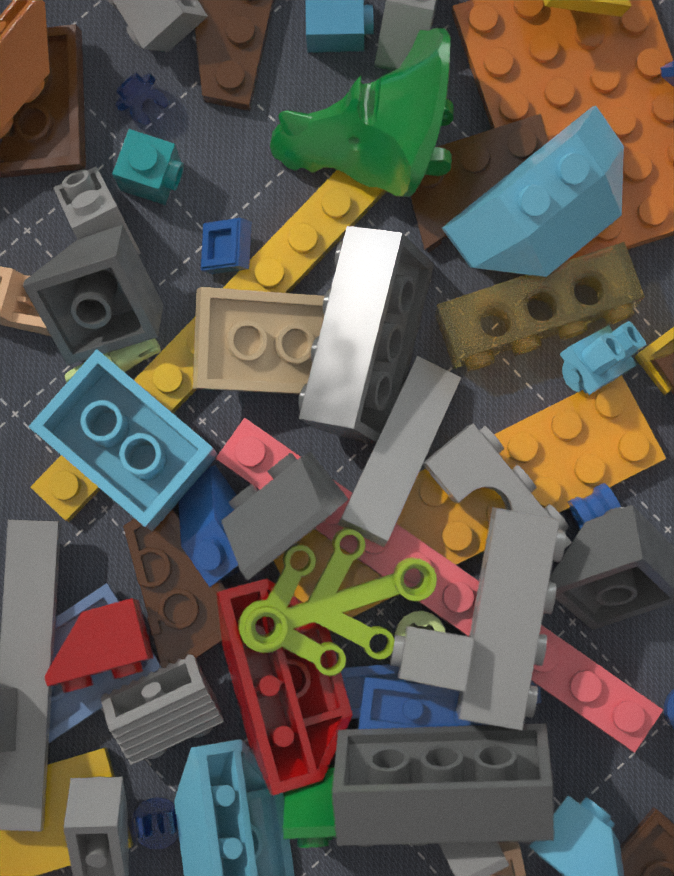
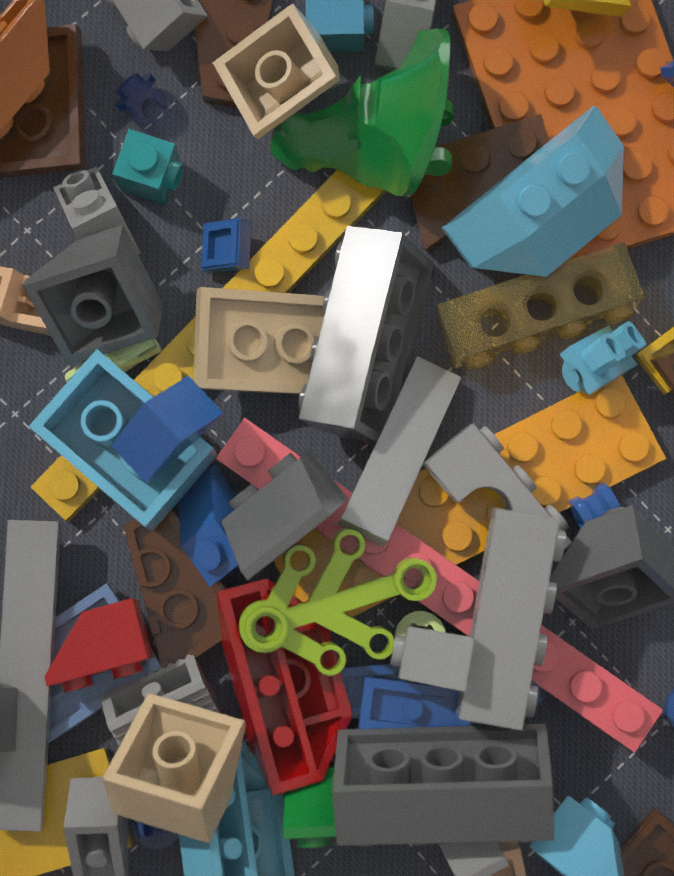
(166, 428): none -> blue slope
(175, 767): none -> tan slope
(277, 70): none -> tan slope

